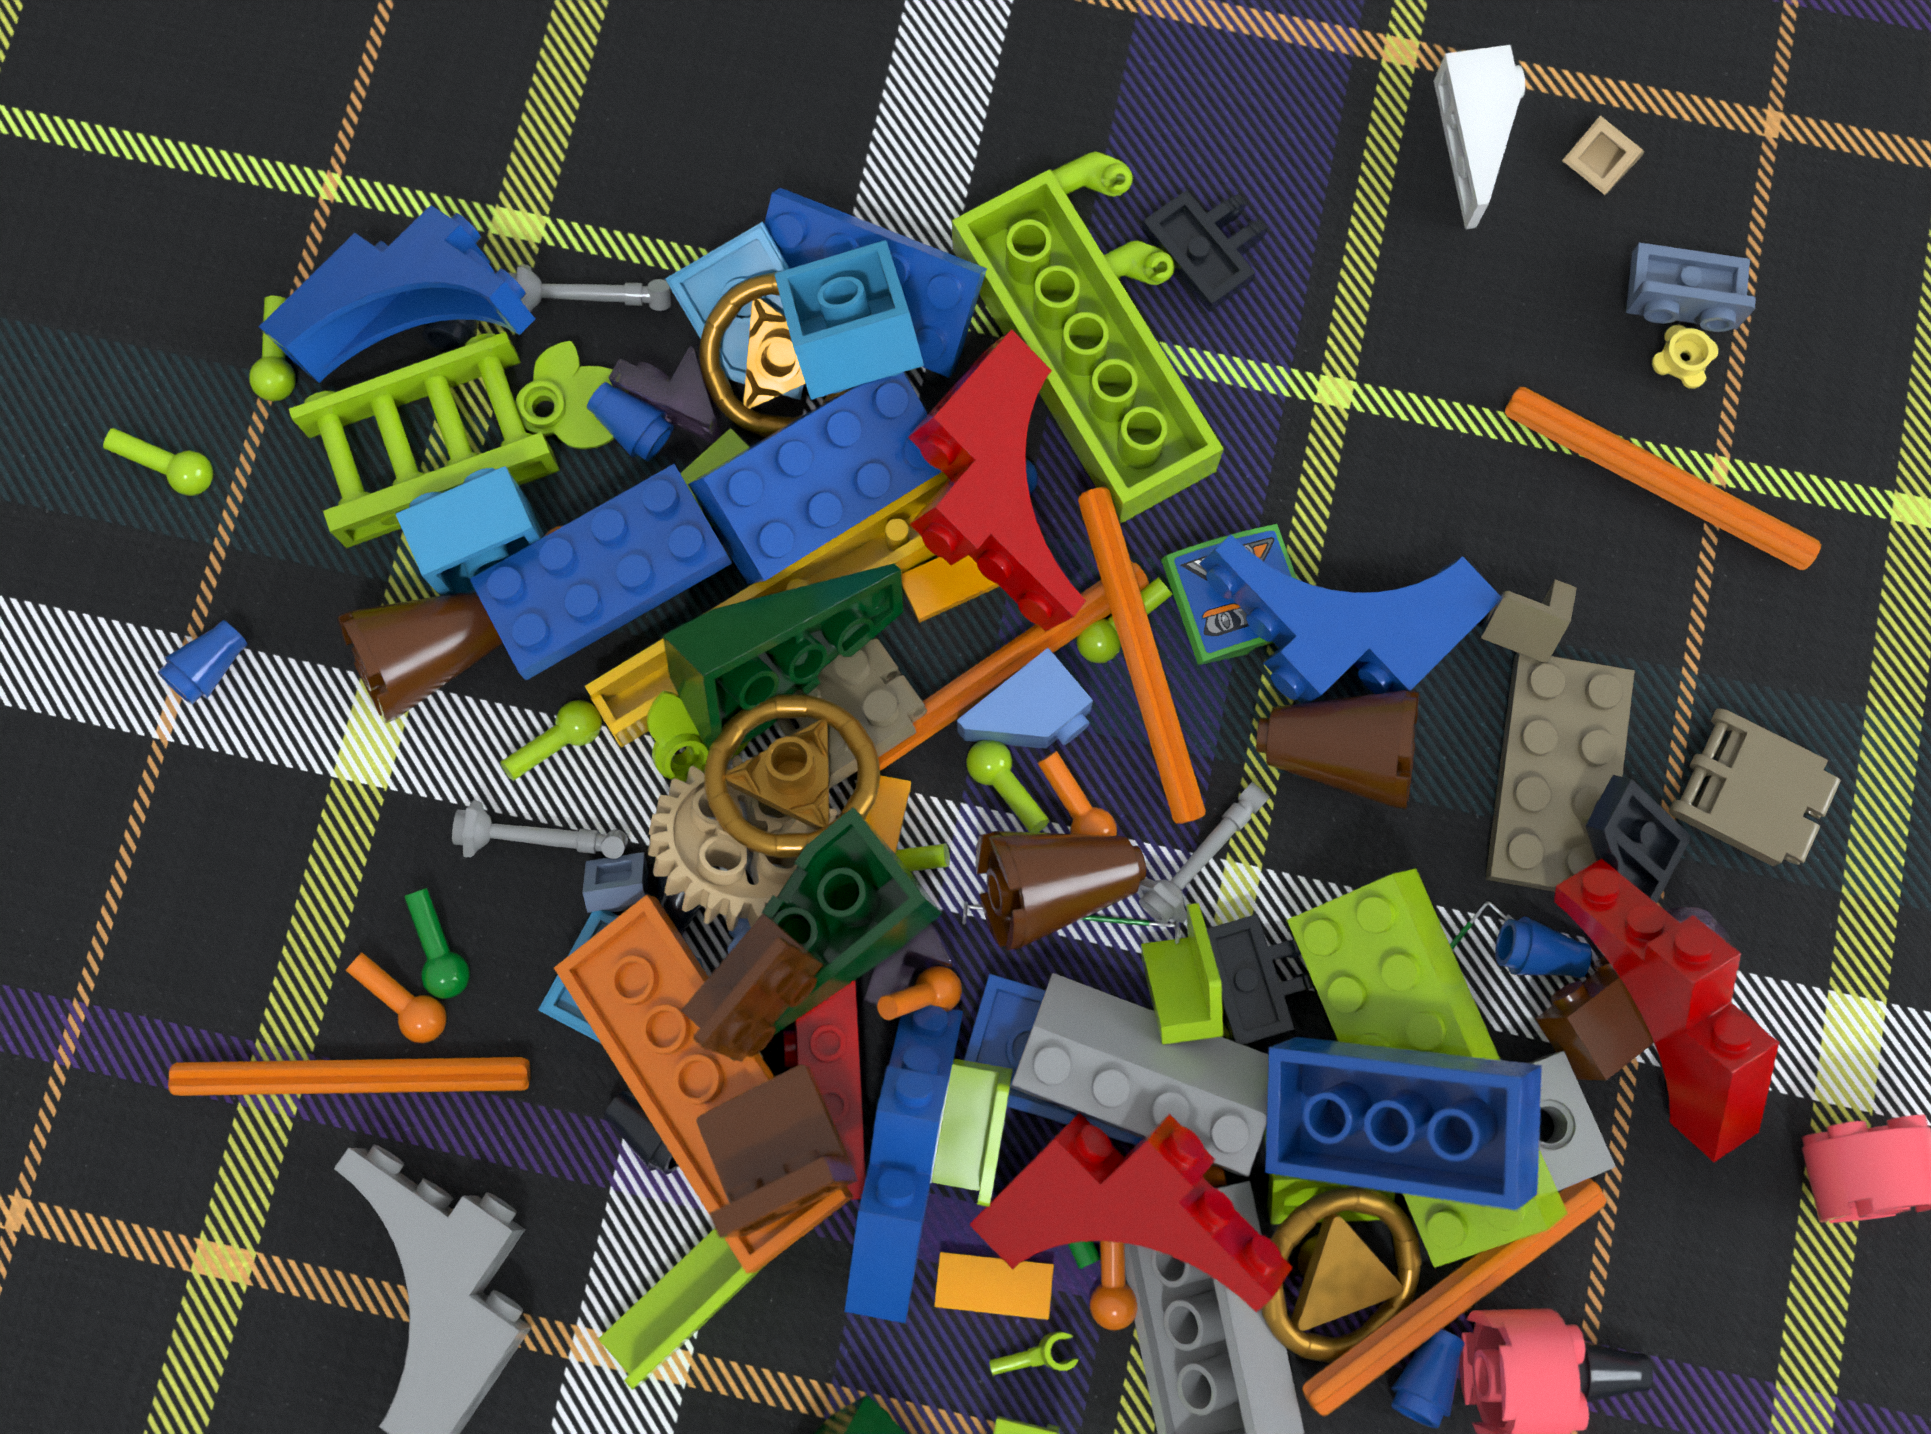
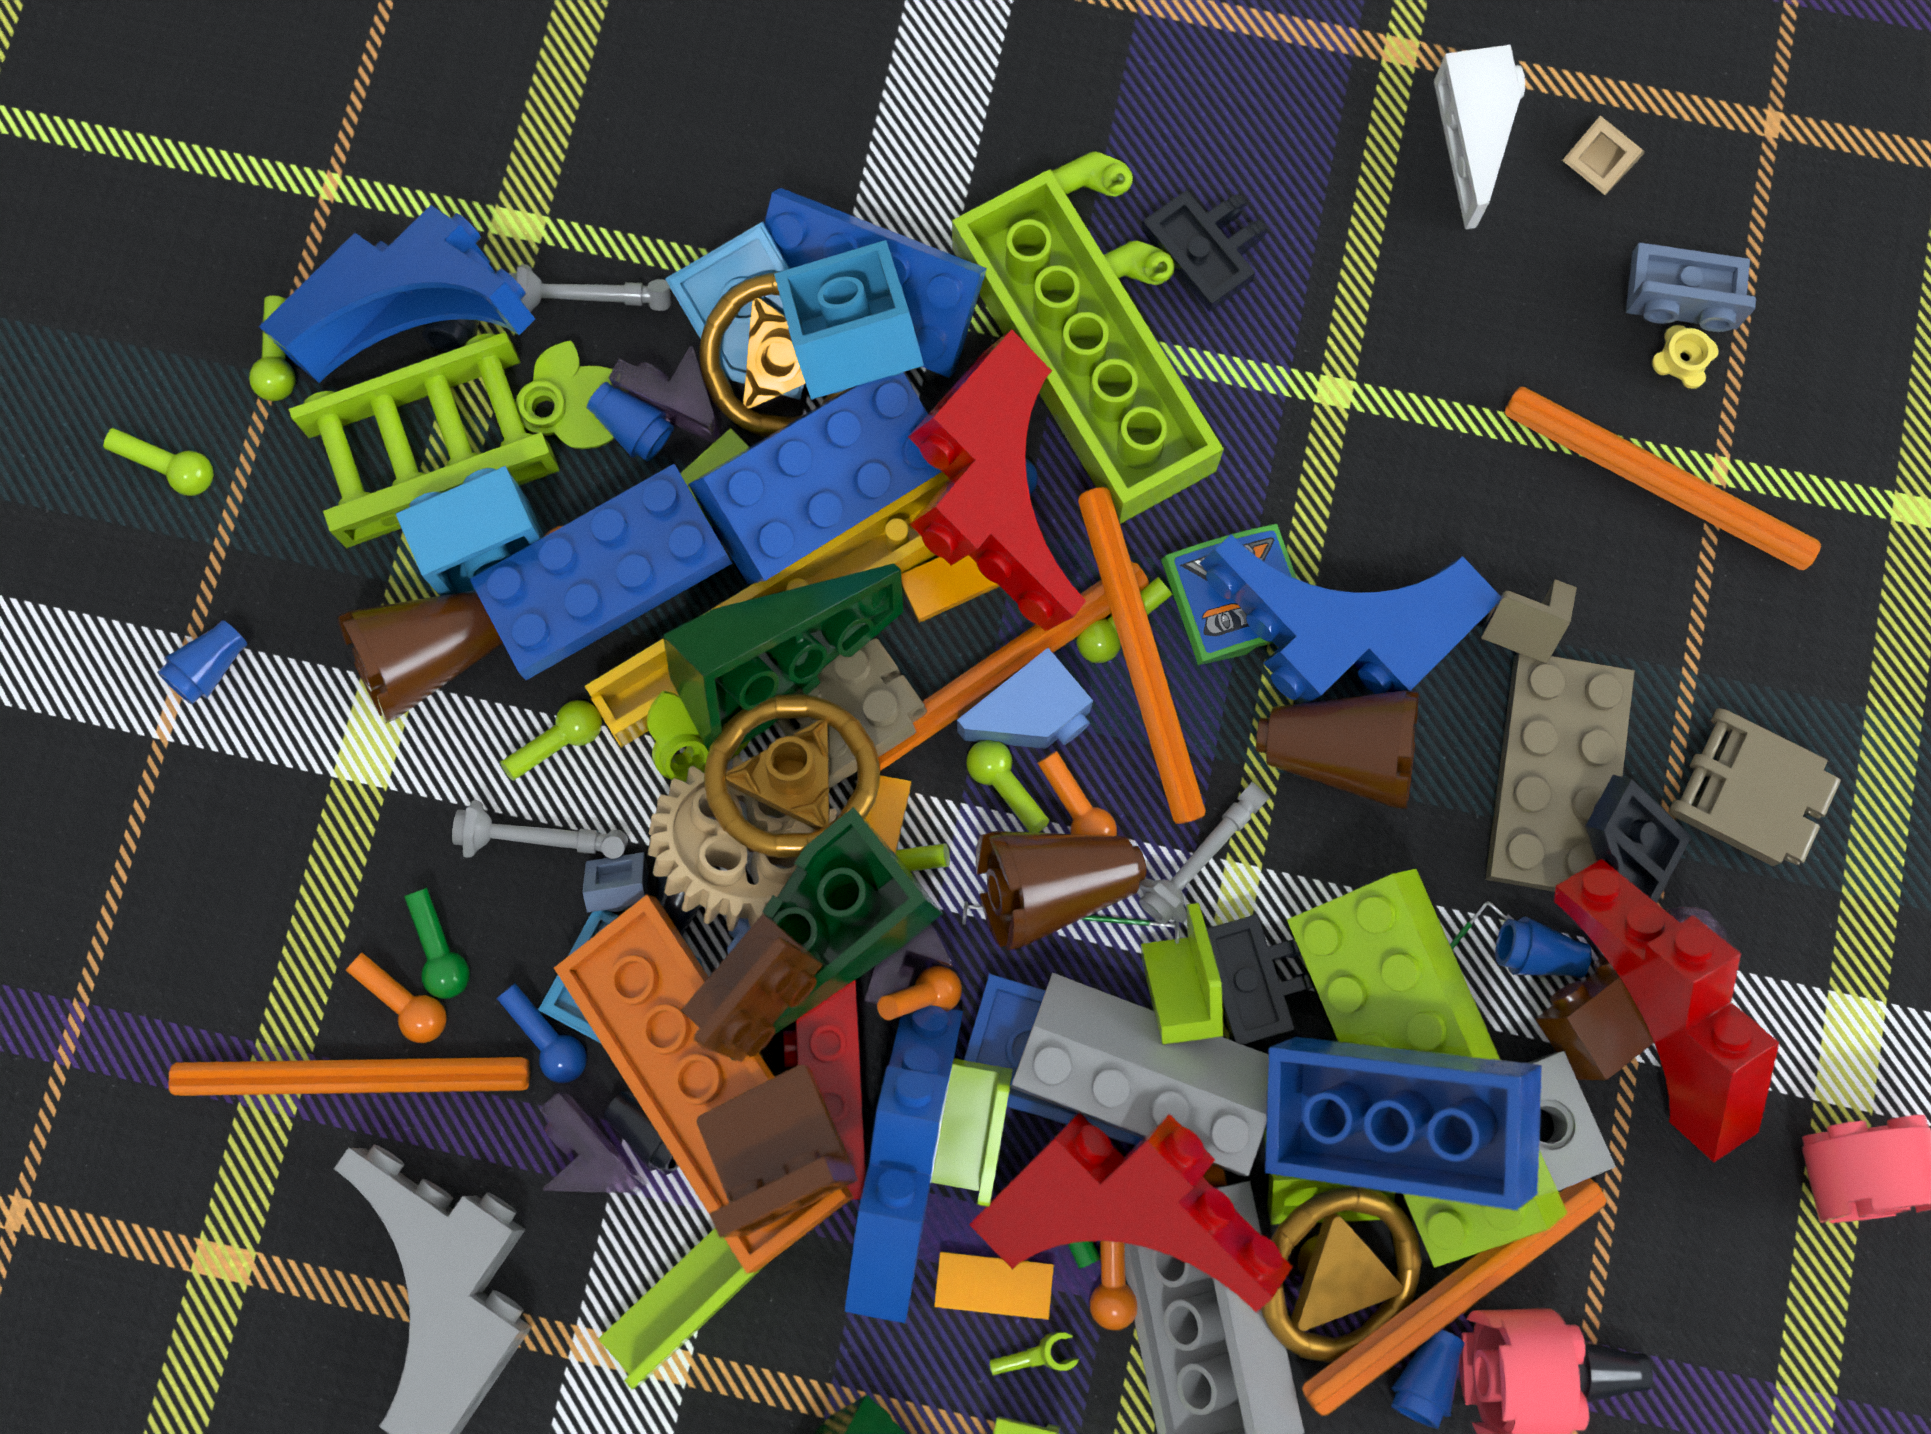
(560, 1056): none -> blue bar
(599, 1163): none -> clear purple slope

